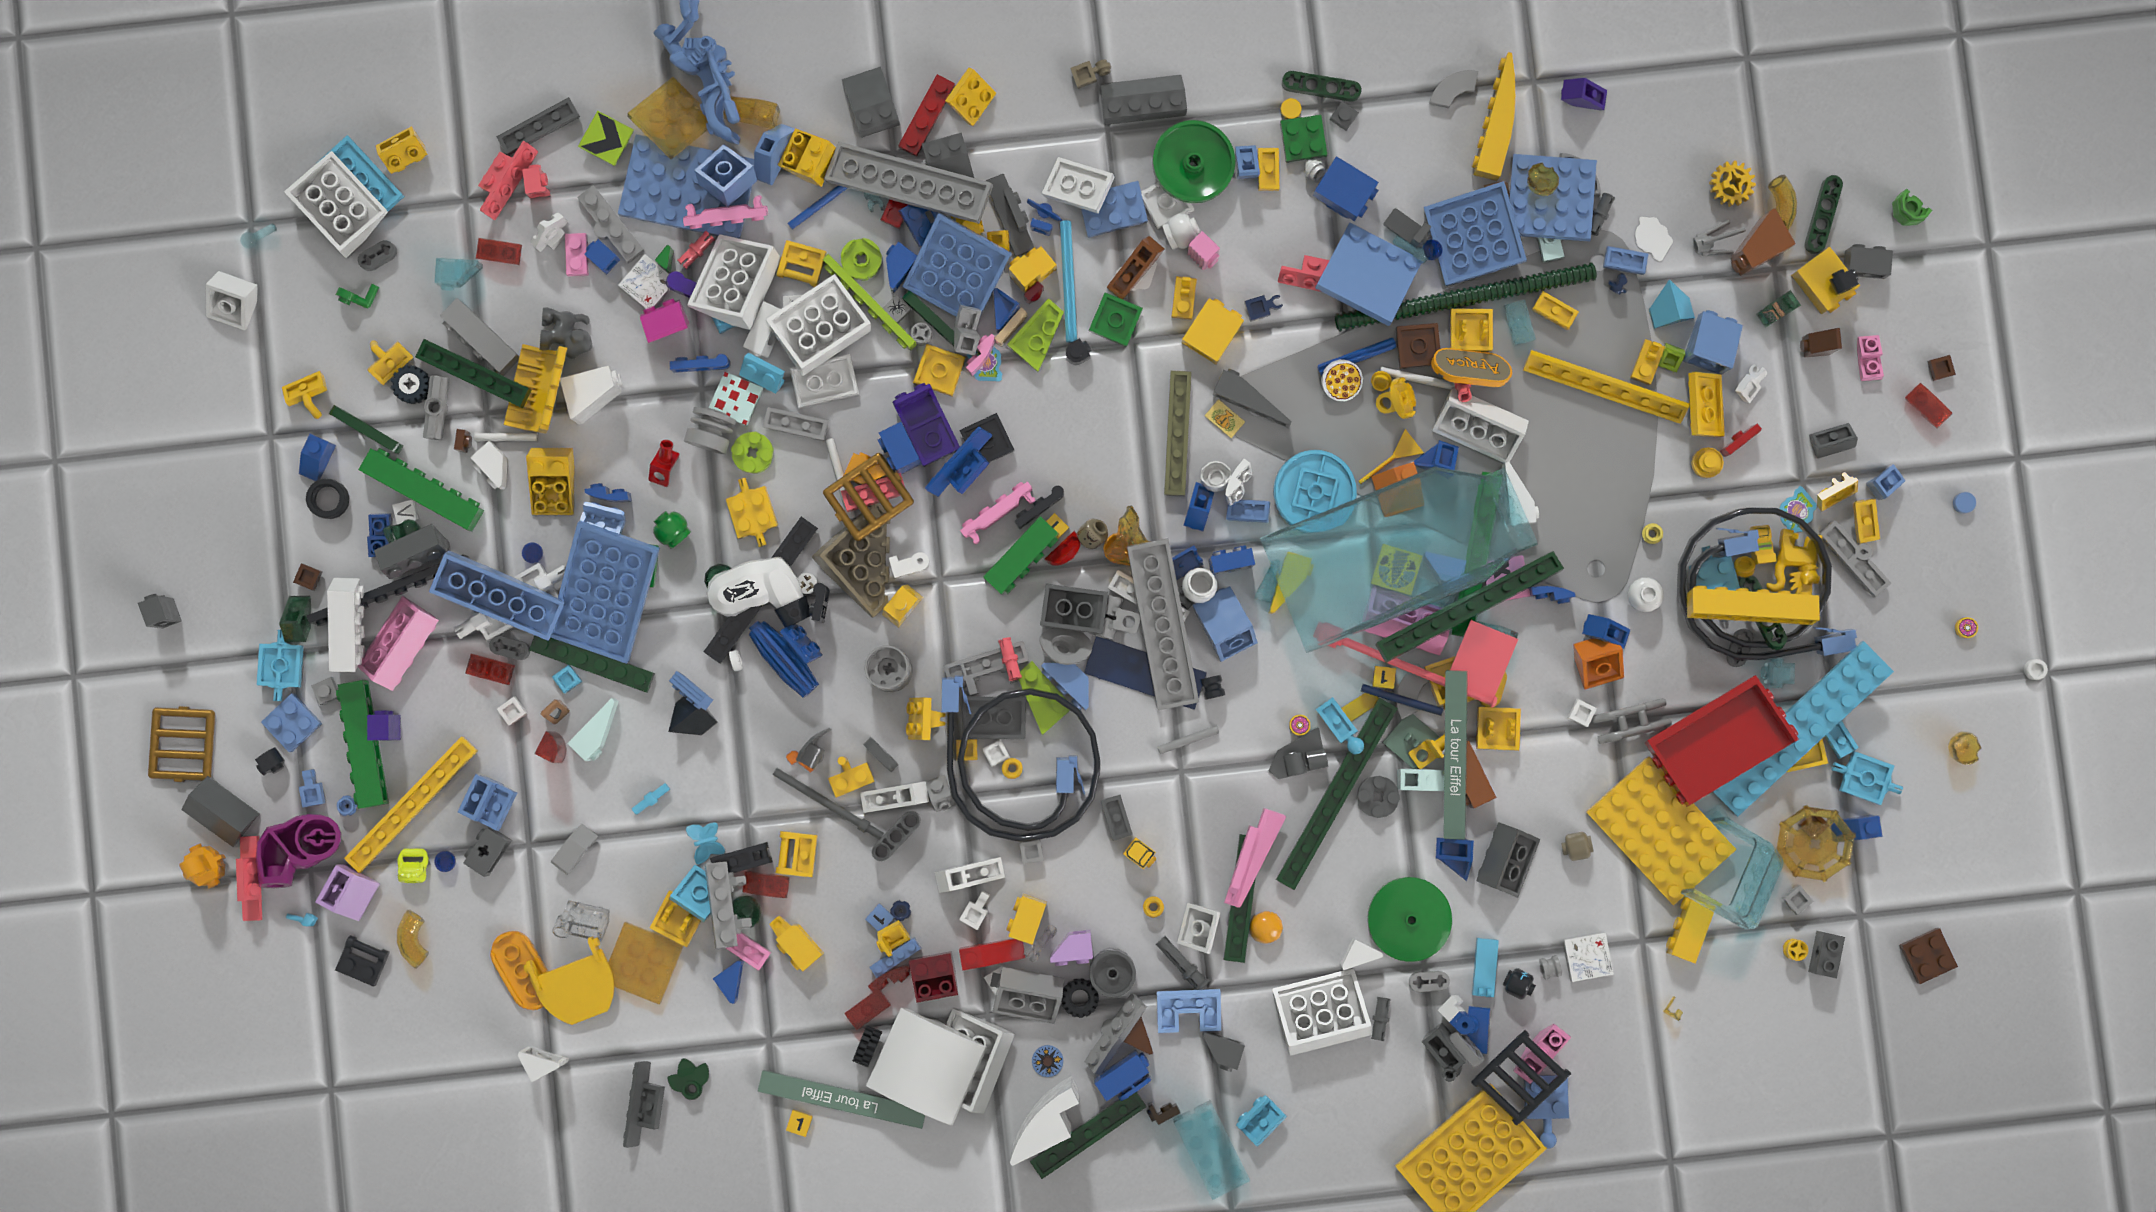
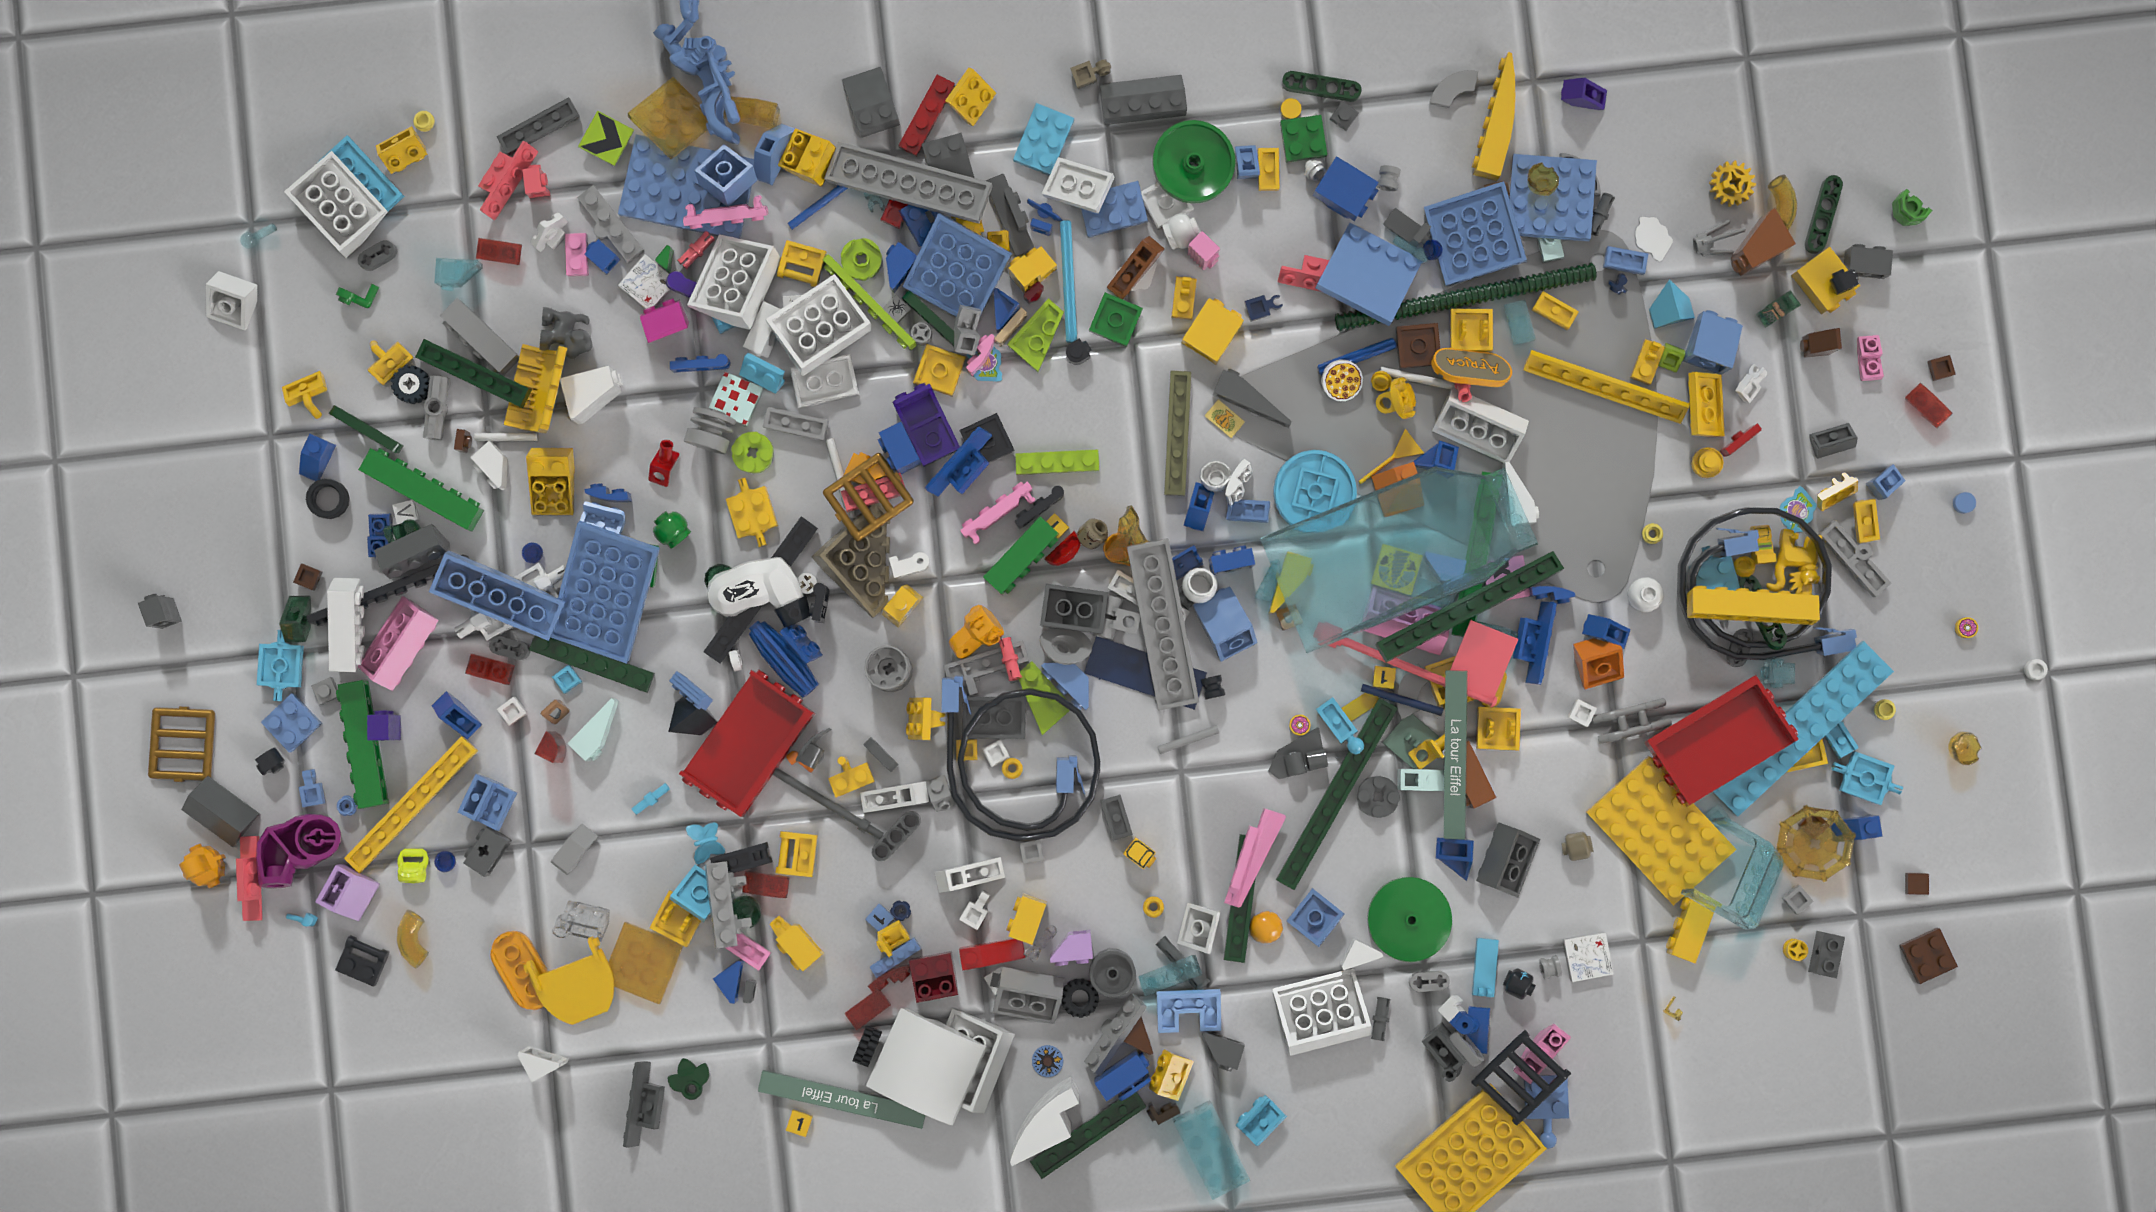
(424, 121): none -> light yellow plate
(456, 715): none -> blue slope
(747, 744): none -> red panel
(749, 992): none -> dark grey tile
(978, 629): none -> light orange piece
(1043, 139): none -> medium azure plate
(1057, 462): none -> lime plate
(1170, 975): none -> clear light blue plate
(1170, 1075): none -> yellow bracket
(1285, 619): none -> medium nougat slope
(1315, 917): none -> medium blue slope
(1388, 178): none -> light grey wheel
(1534, 641): none -> blue bracket
(1884, 709): none -> light yellow plate
(1917, 883): none -> reddish brown tile

